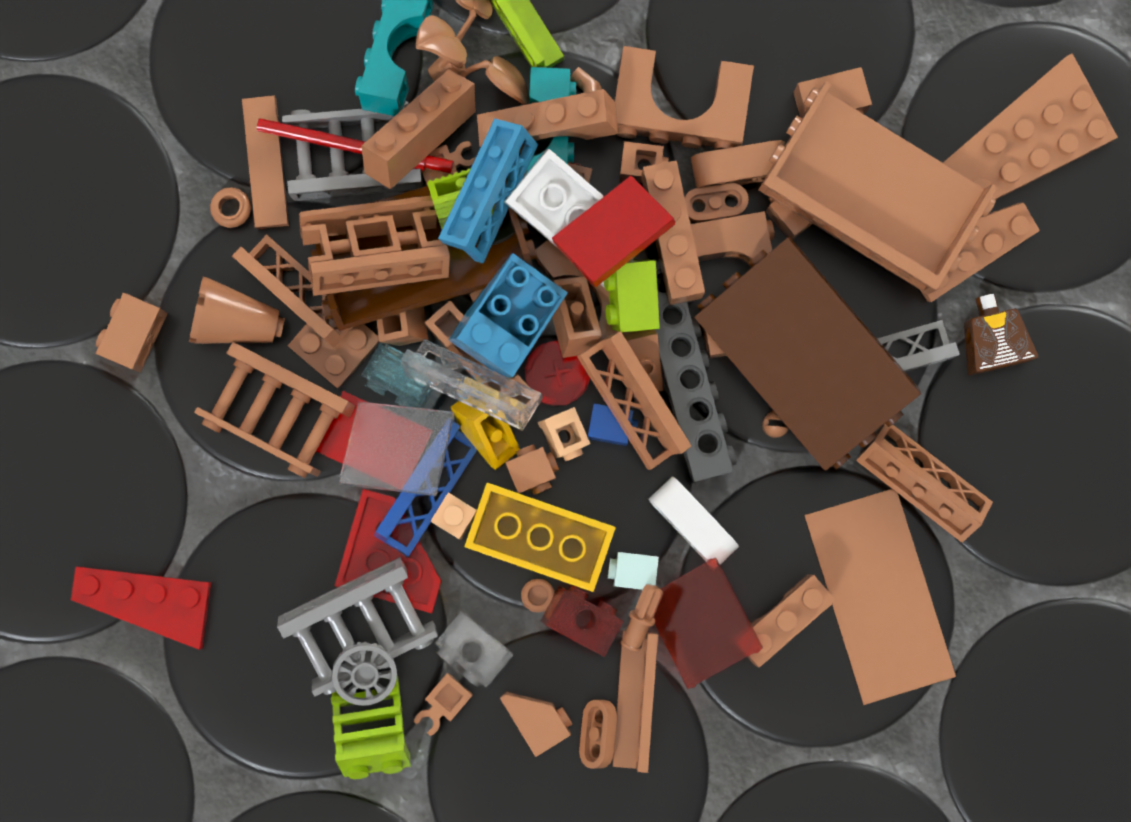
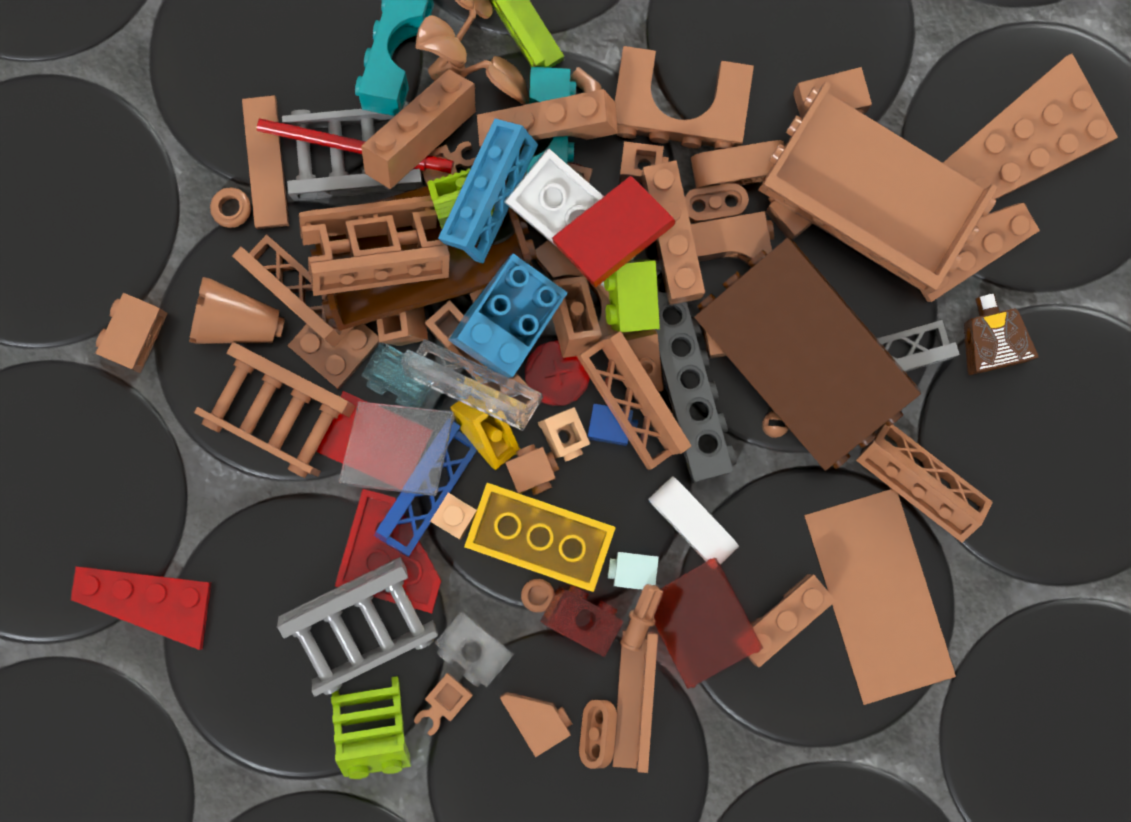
(364, 673): light grey wheel -> none

